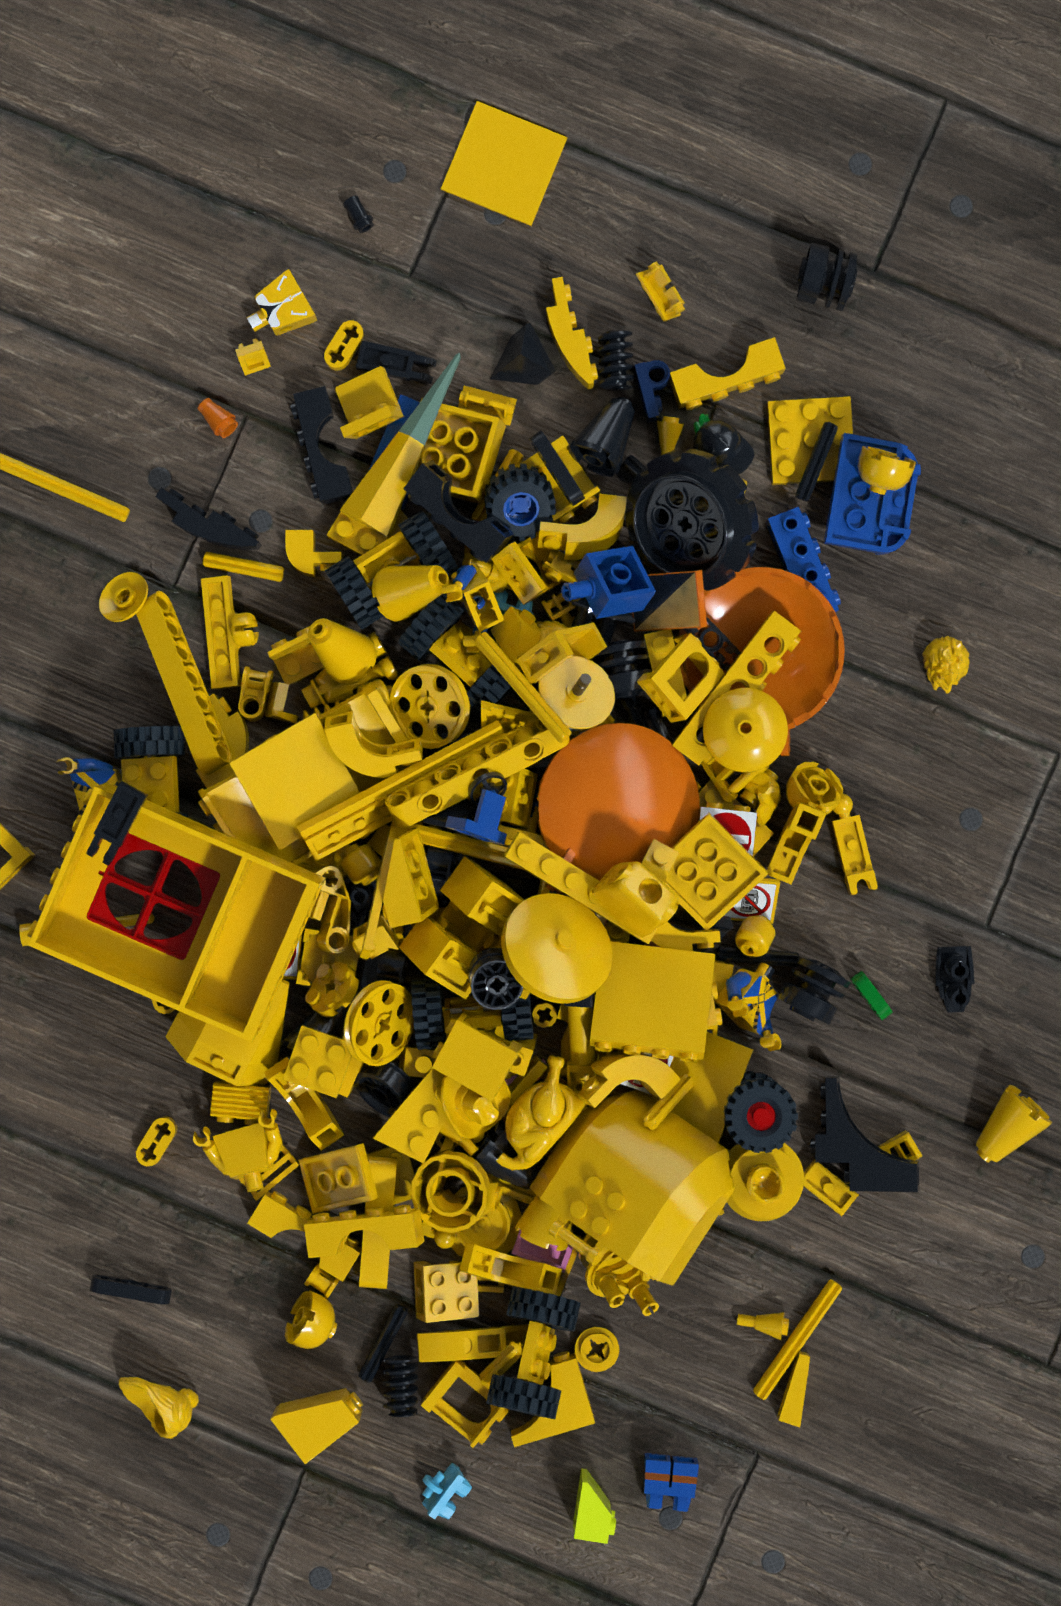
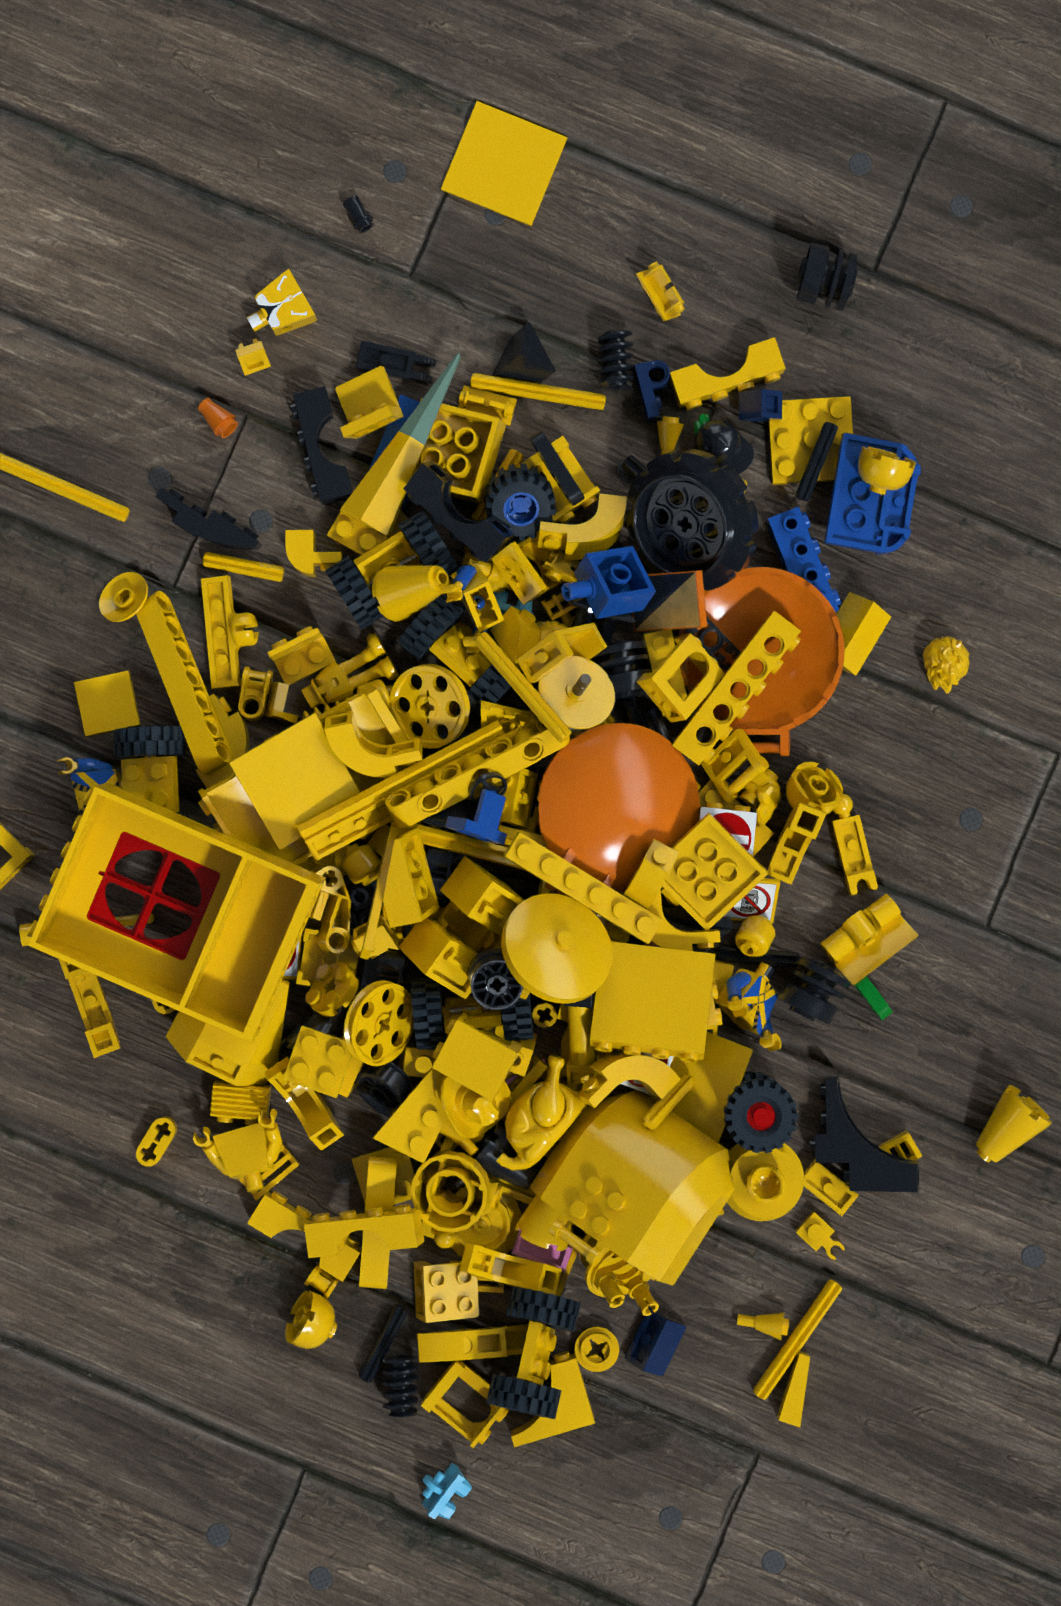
(93, 1009): none -> yellow slope
(107, 703): none -> yellow tile
(117, 820): black hinge -> none
(130, 1289): black beam -> none
(161, 1404): yellow hair -> none
(317, 1421): yellow slope -> none
(338, 1178): yellow tile -> none
(342, 651): yellow cone -> none
(349, 348): yellow beam -> none
(502, 1362): yellow axle -> none
(538, 391): none -> yellow axle
(571, 344): yellow slope -> none
(593, 1512): neon yellow slope -> none
(605, 438): black cone -> none
(636, 897): yellow piece -> none
(655, 1343): none -> dark blue panel
(682, 1482): blue hips -> none
(740, 750): yellow dish -> none
(760, 405): none -> dark blue brick
(817, 1234): none -> yellow plate
(861, 626): none -> yellow piece
(868, 939): none -> yellow panel
(954, 976): black connector -> none

